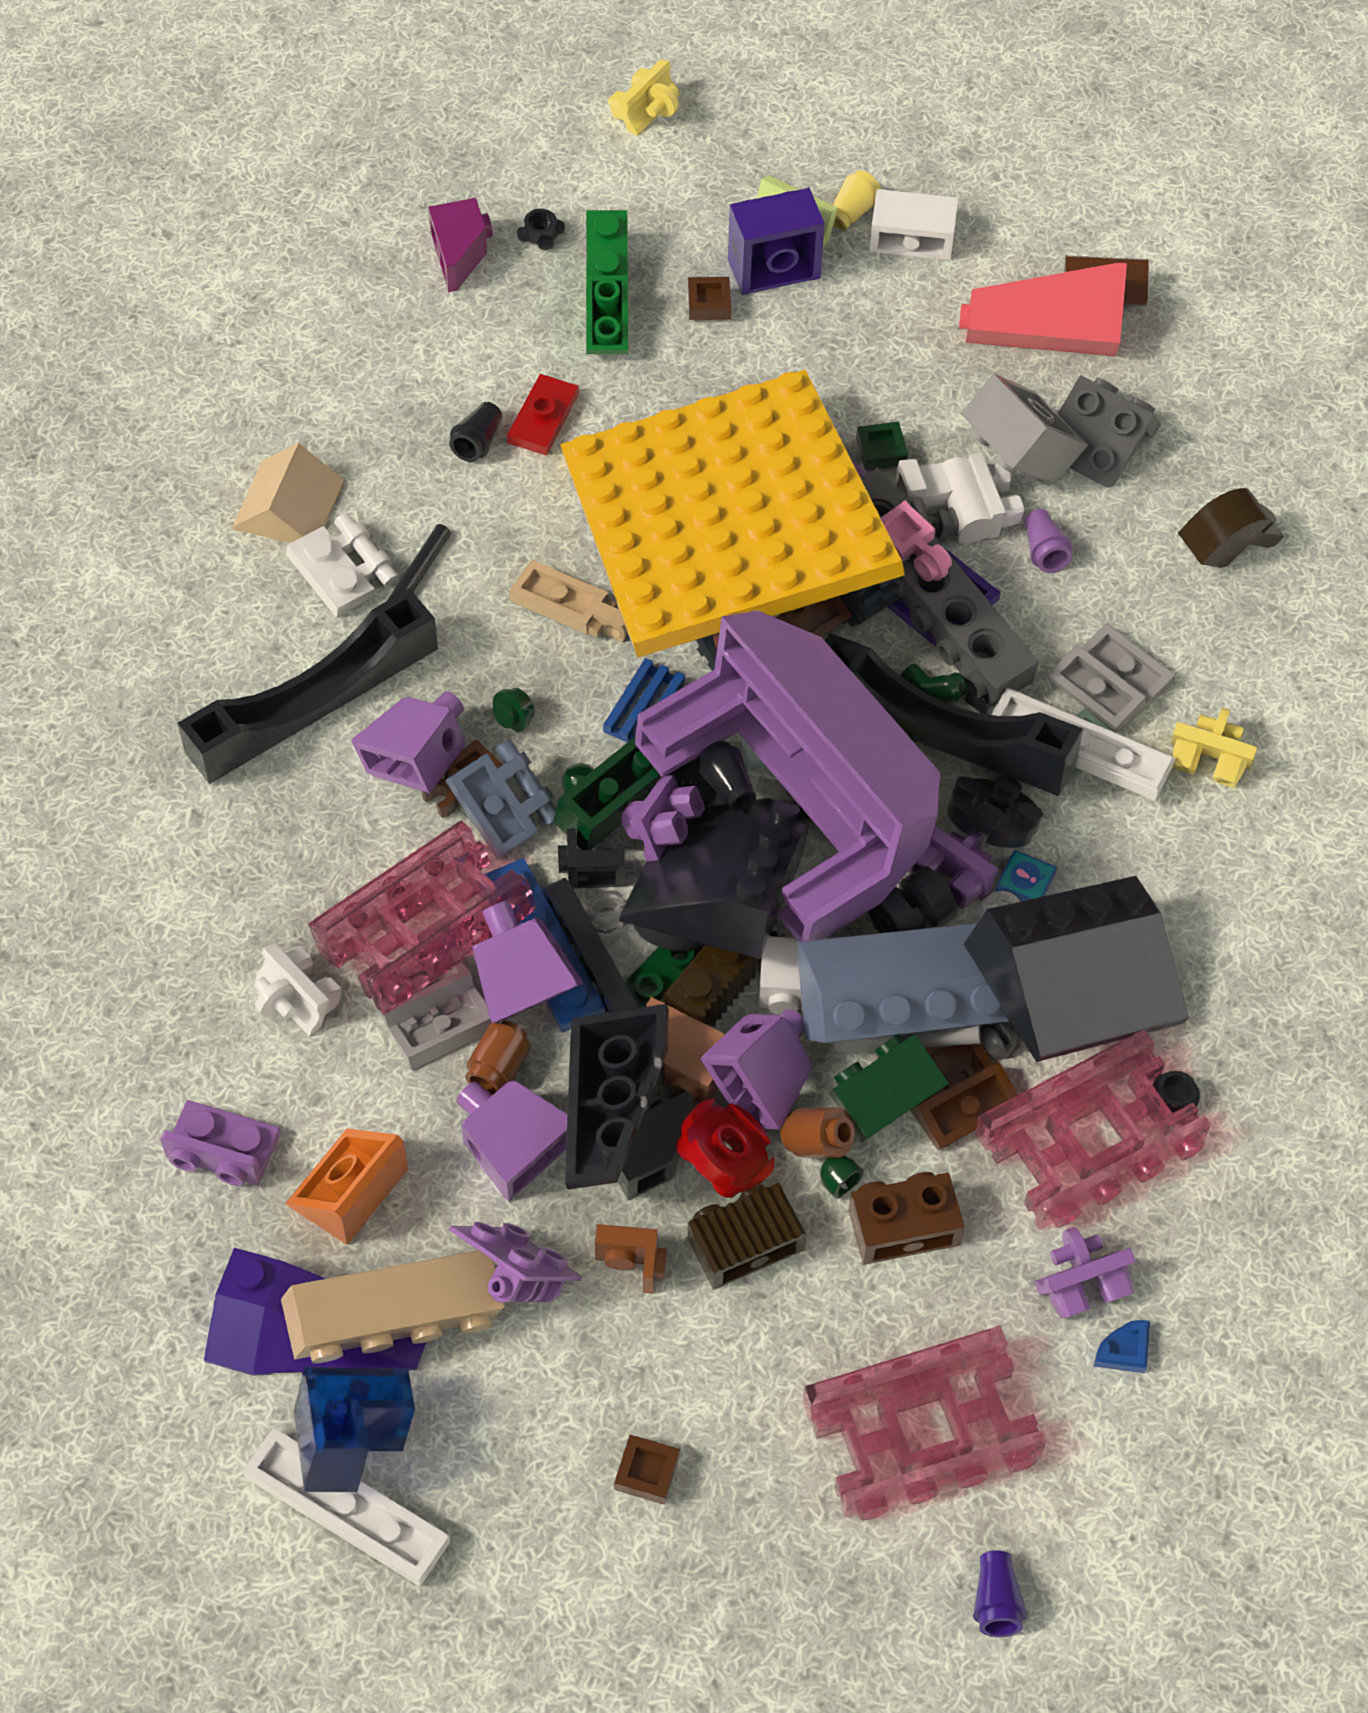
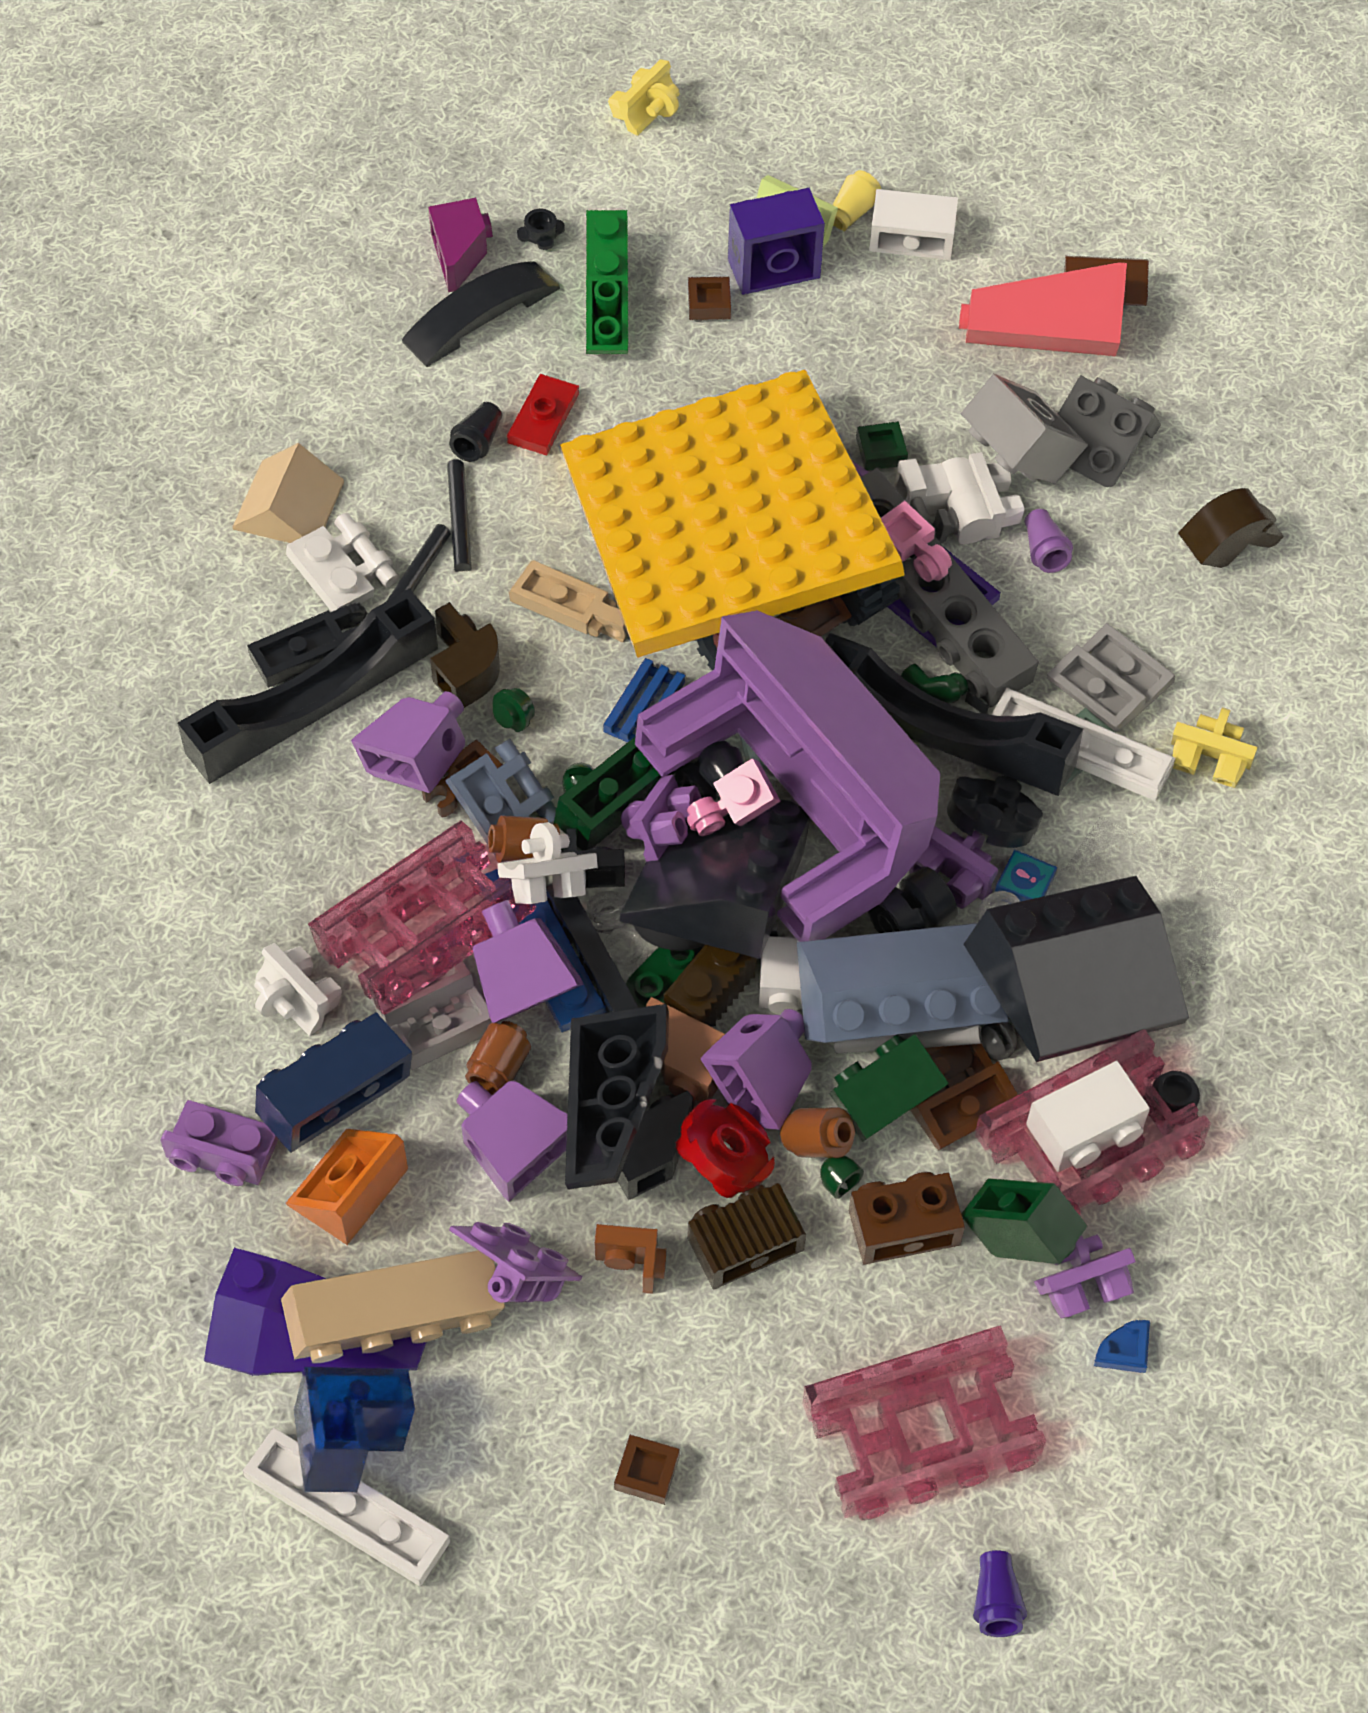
(303, 644): none -> black hinge
(332, 1081): none -> dark blue brick
(459, 515): none -> black bar
(470, 661): none -> dark brown brick
(475, 305): none -> black slope
(507, 836): none -> dark orange brick
(530, 873): none -> white hips
(743, 795): none -> bright pink plate
(1024, 1220): none -> dark green brick
(1088, 1117): none -> white brick

